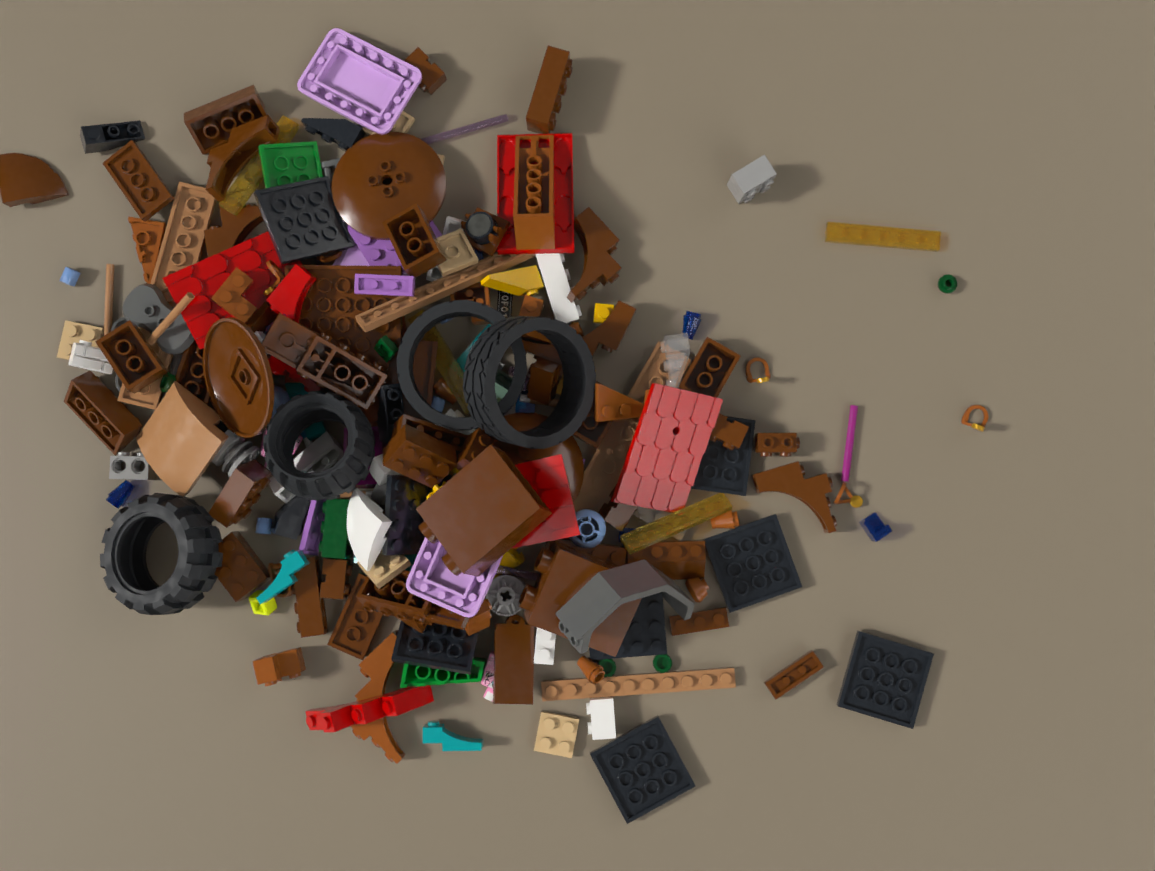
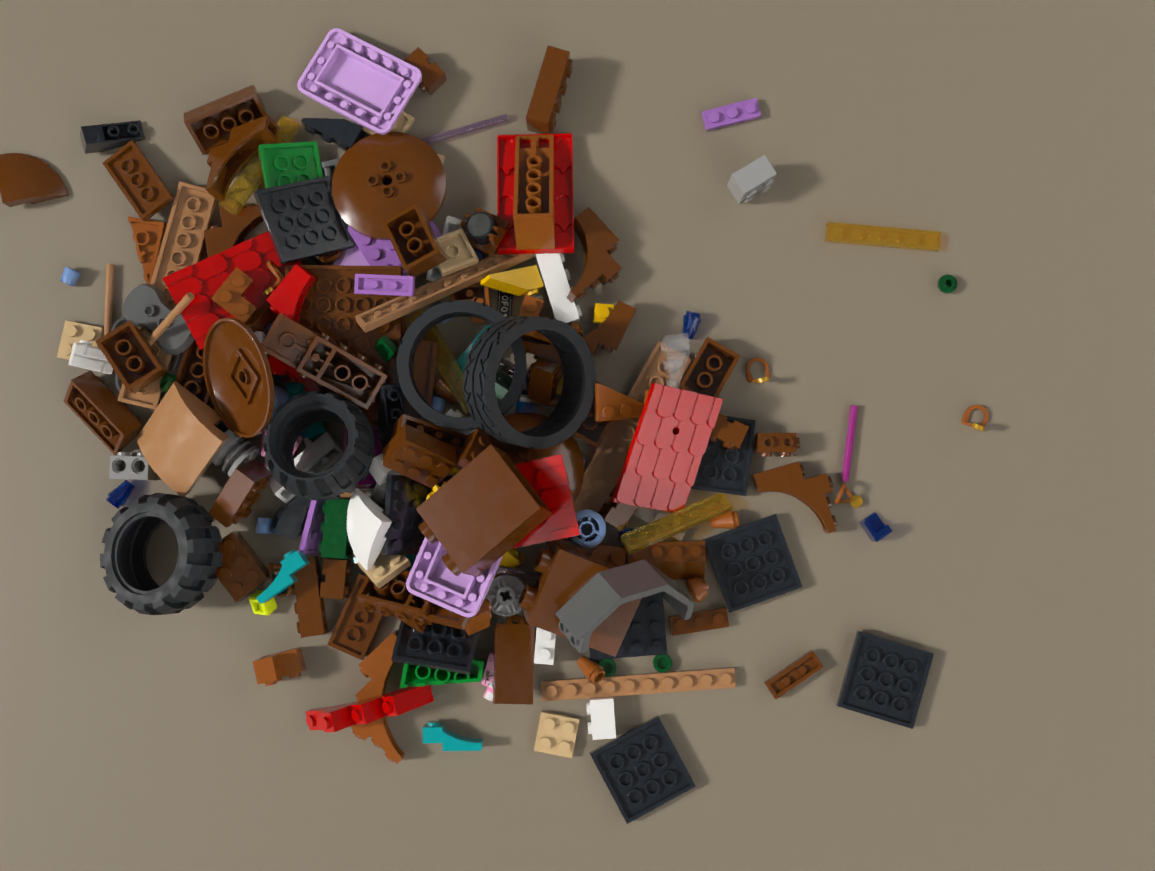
(731, 114): none -> medium lavender plate

